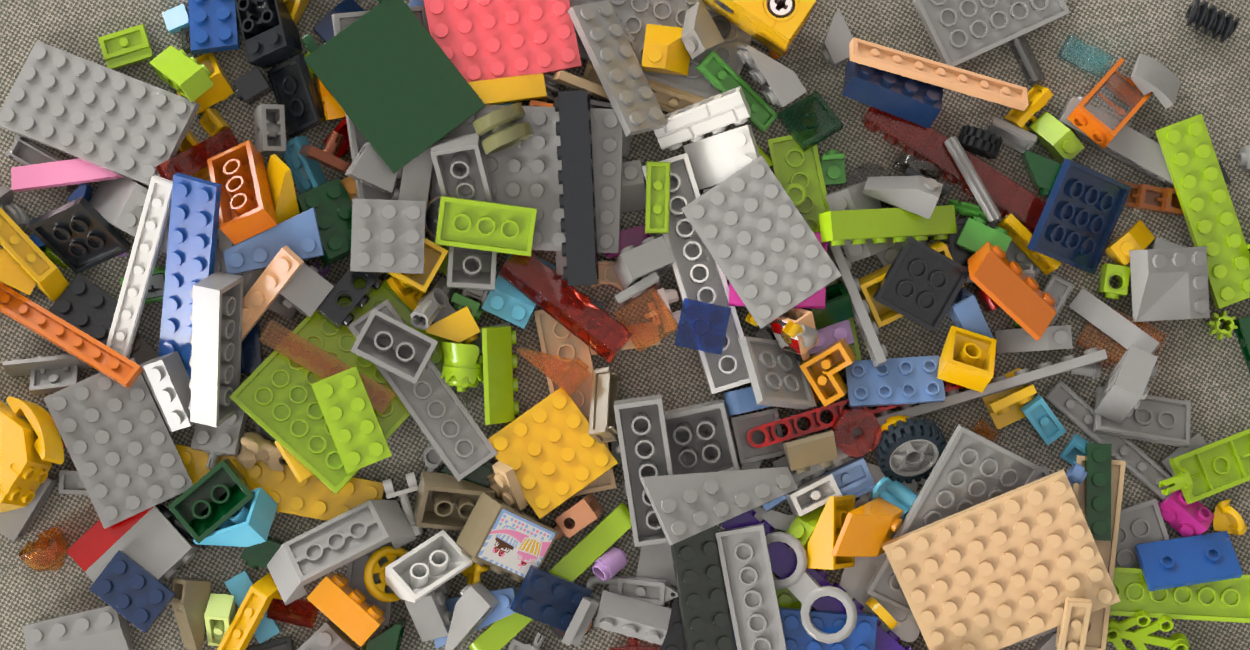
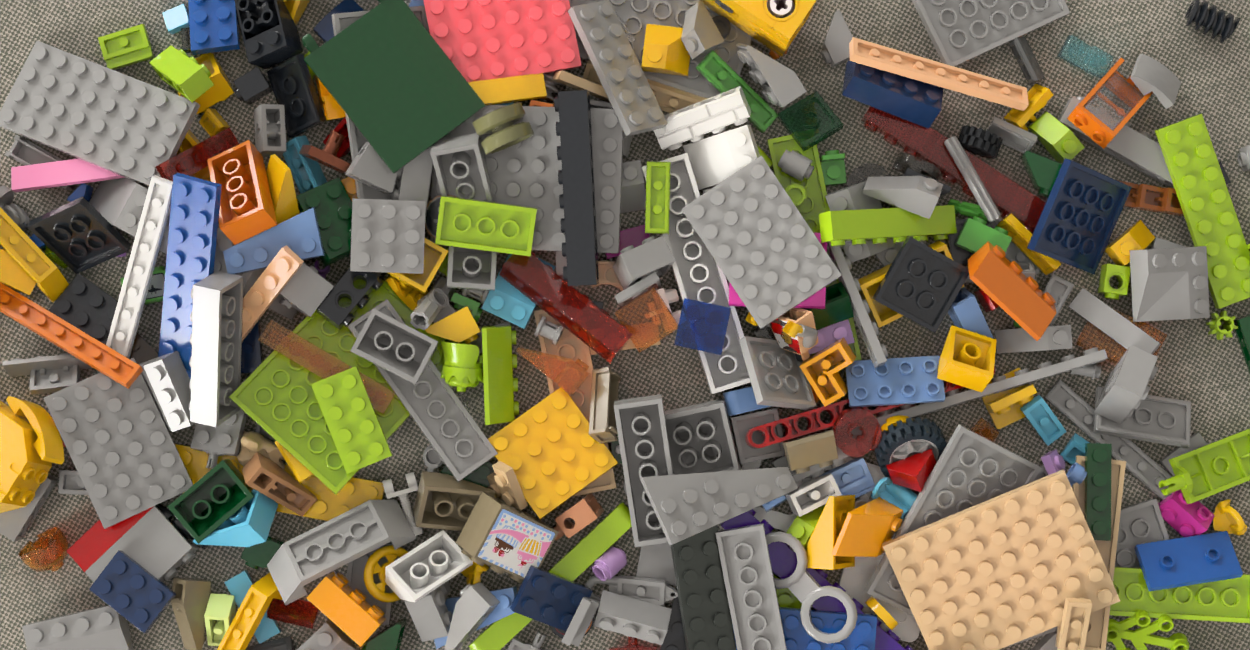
(277, 484): none -> medium nougat slope
(549, 330): none -> light grey bush
(796, 165): none -> light grey brick
(913, 470): none -> red slope
(1053, 462): none -> lavender plate

